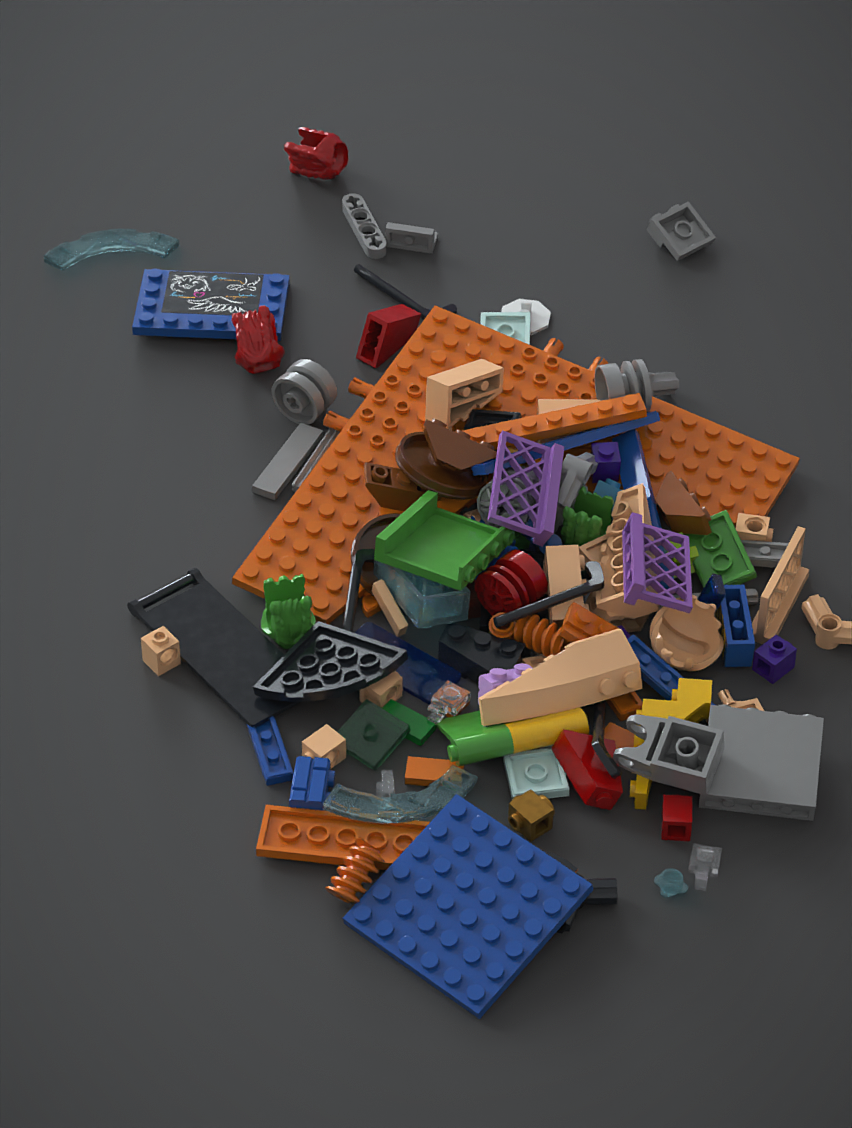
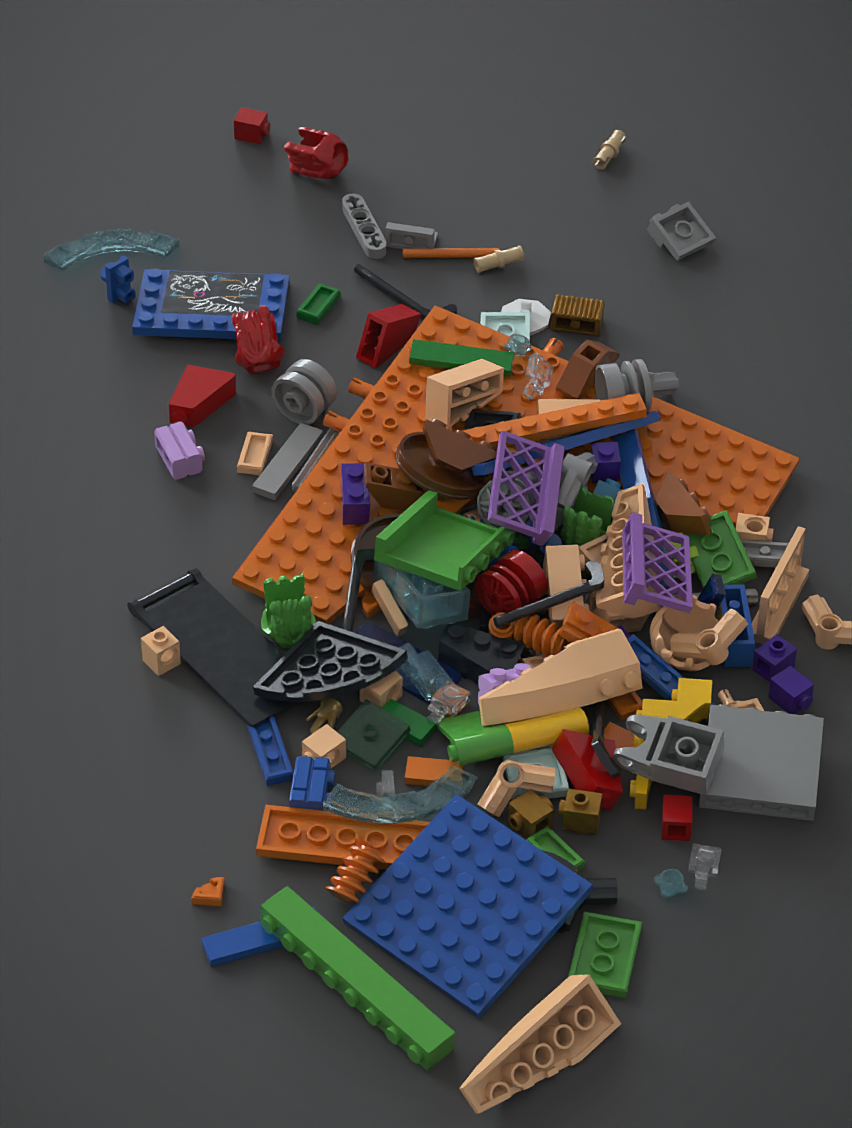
(118, 280): none -> blue hips
(179, 450): none -> lavender brick
(200, 394): none -> red slope
(210, 893): none -> orange tile
(239, 943): none -> blue tile
(251, 125): none -> red brick
(254, 453): none -> light nougat tile
(318, 304): none -> green tile
(328, 711): none -> pearl gold piece
(354, 494): none -> dark purple brick
(357, 978): none -> bright green brick
(424, 671): none -> clear light blue panel
(448, 252): none -> orange bar
(452, 356): none -> green tile
(499, 259): none -> tan pin
(518, 344): none -> clear light blue plate
(529, 777): none -> light nougat piece
(539, 373): none -> clear plate
(542, 1043): none -> light nougat wedge
(551, 842): none -> bright green tile
(577, 315): none -> pearl gold brick
(580, 370): none -> dark orange slope
(581, 811): none -> pearl gold brick
(606, 952): none -> bright green tile
(609, 149): none -> tan pin
(710, 643): none -> light nougat piece
(791, 690): none -> dark purple brick

